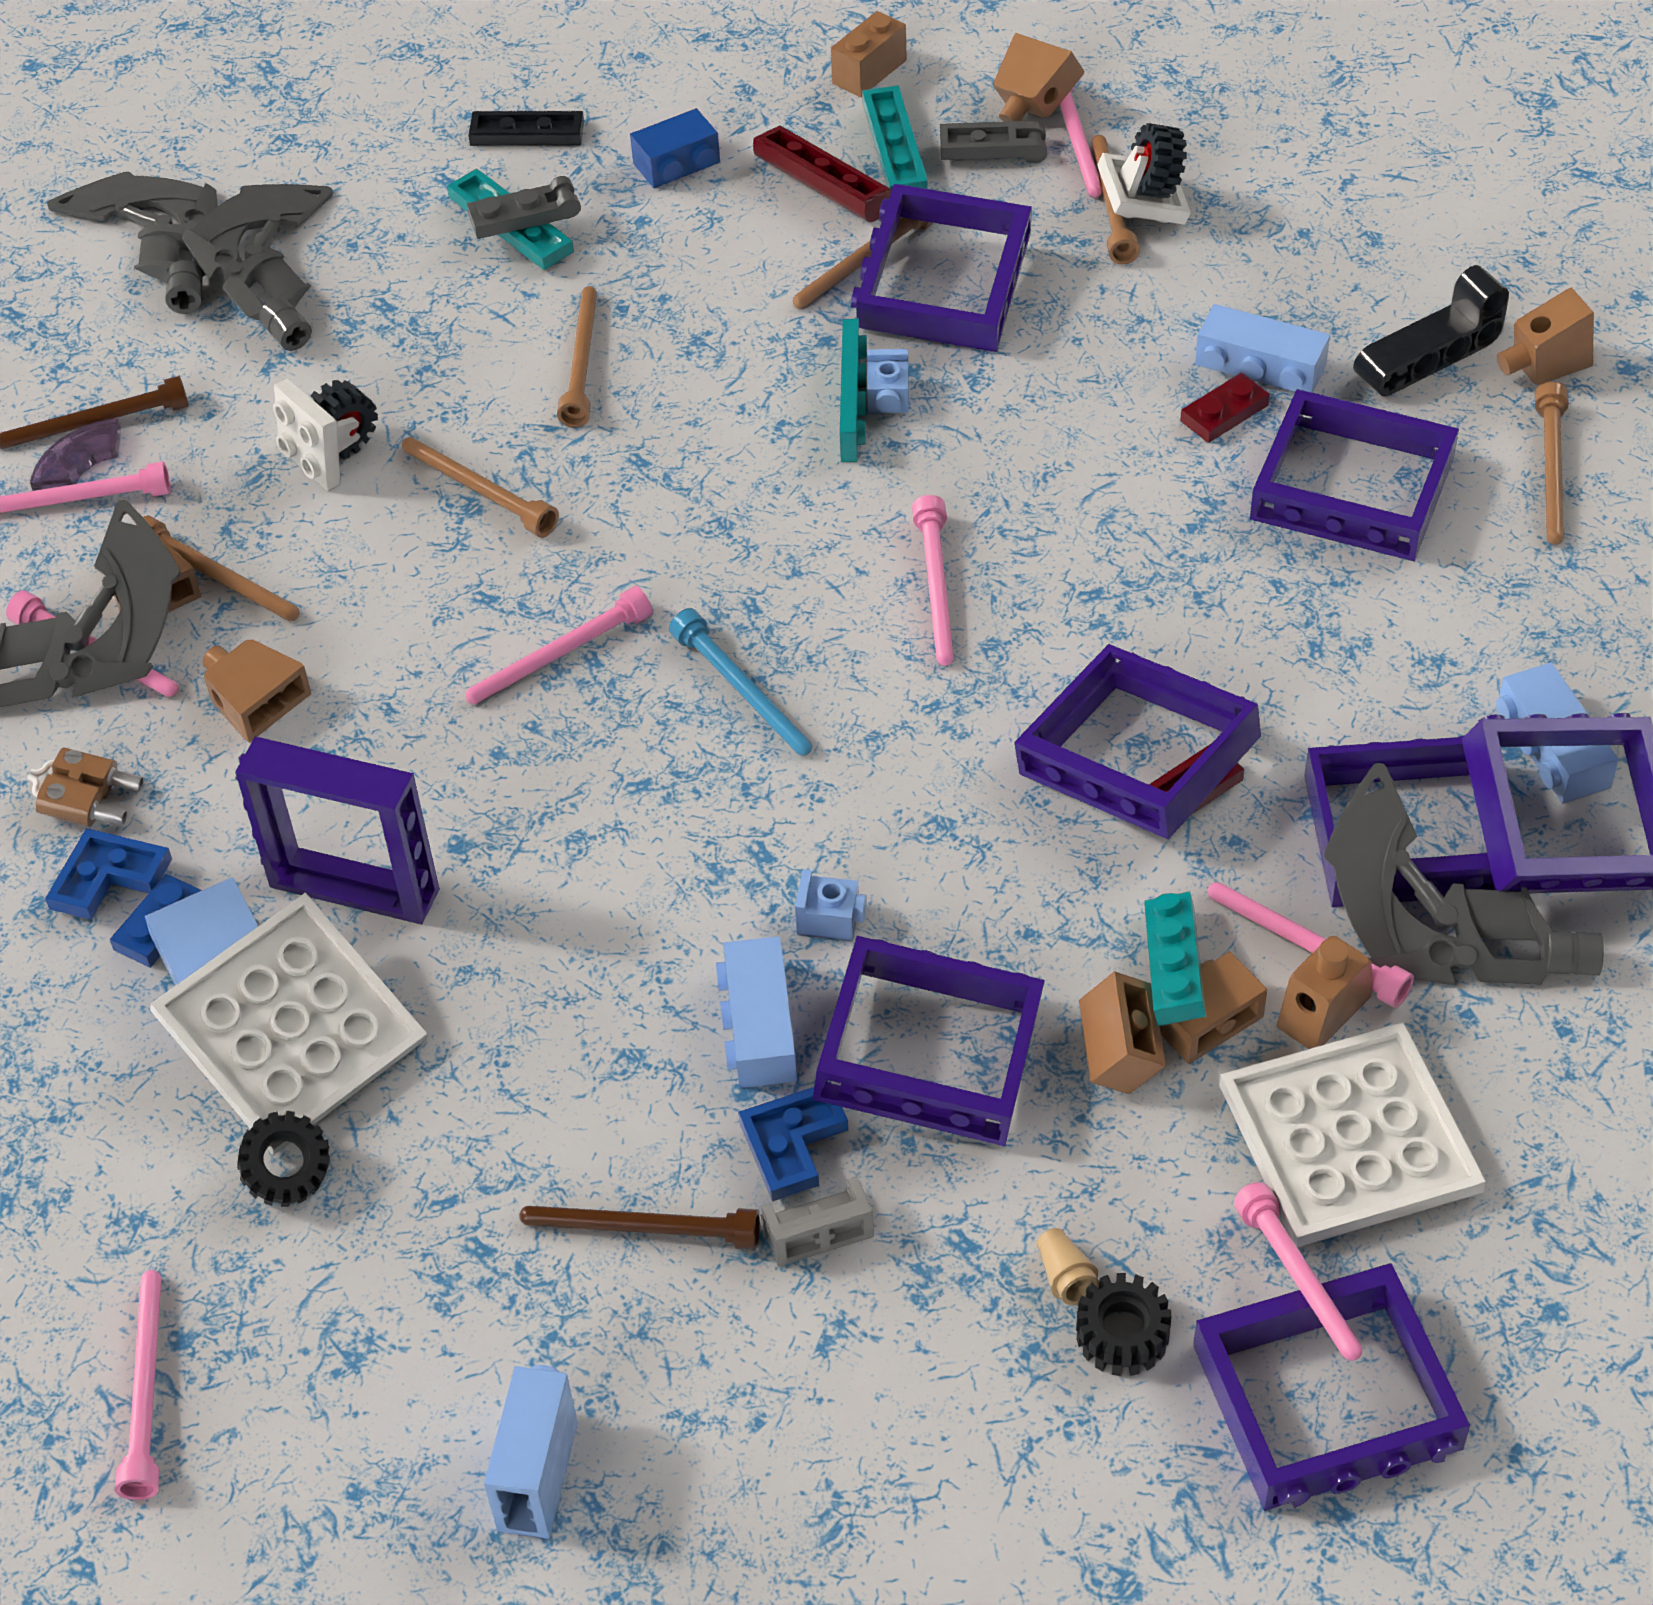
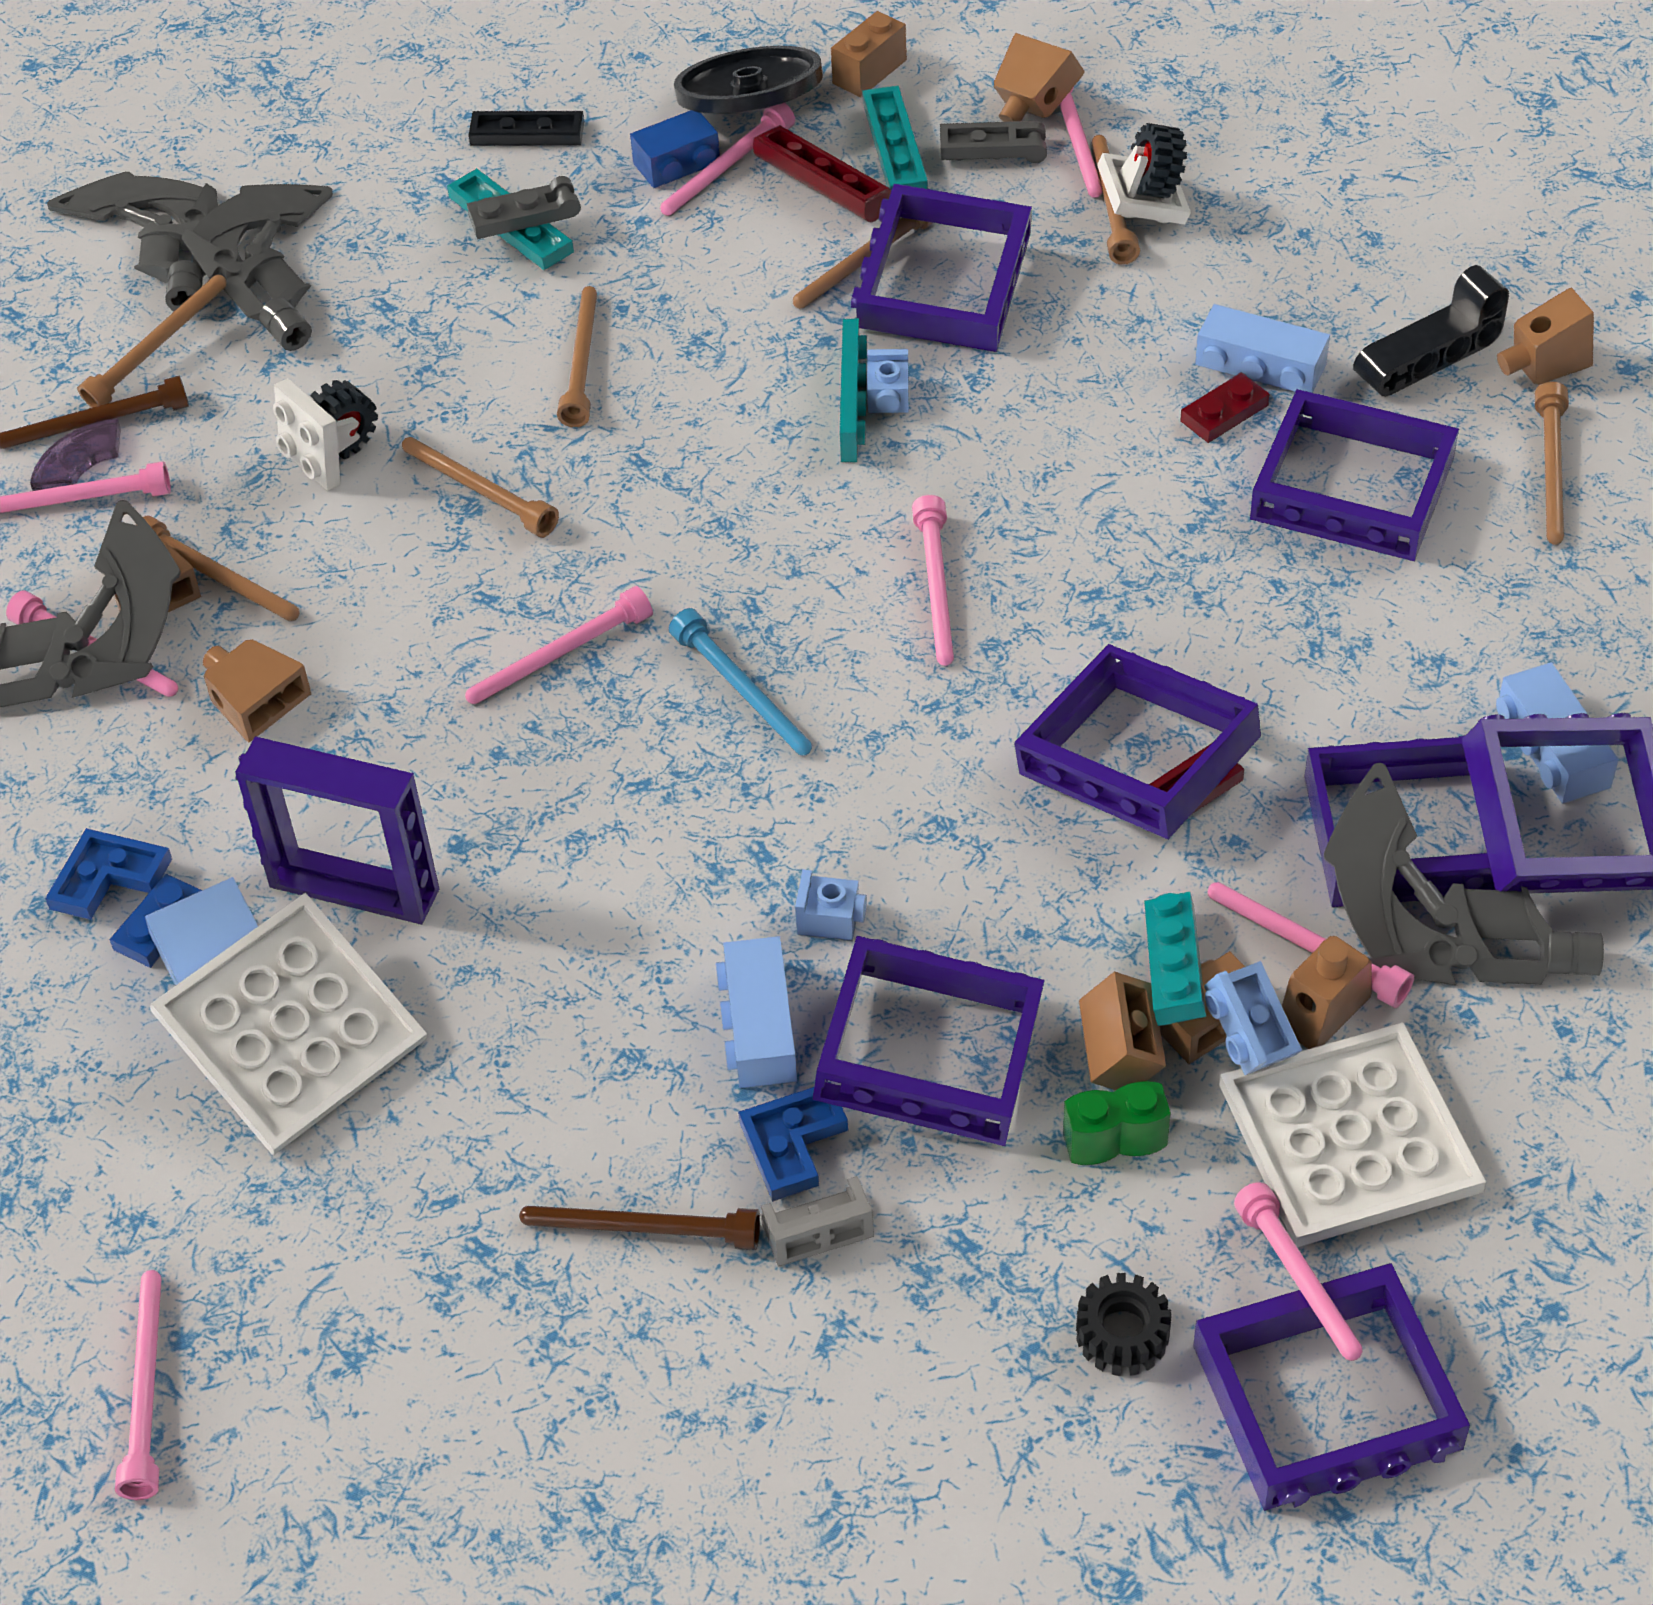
(79, 786): medium nougat piece -> none
(98, 389): none -> medium nougat piece
(283, 1128): black tyre -> none
(531, 1451): light blue brick -> none
(748, 79): none -> black dish
(771, 118): none -> bright pink piece
(1066, 1266): tan cone -> none
(1114, 1123): none -> green brick
(1251, 1018): none -> light blue bracket

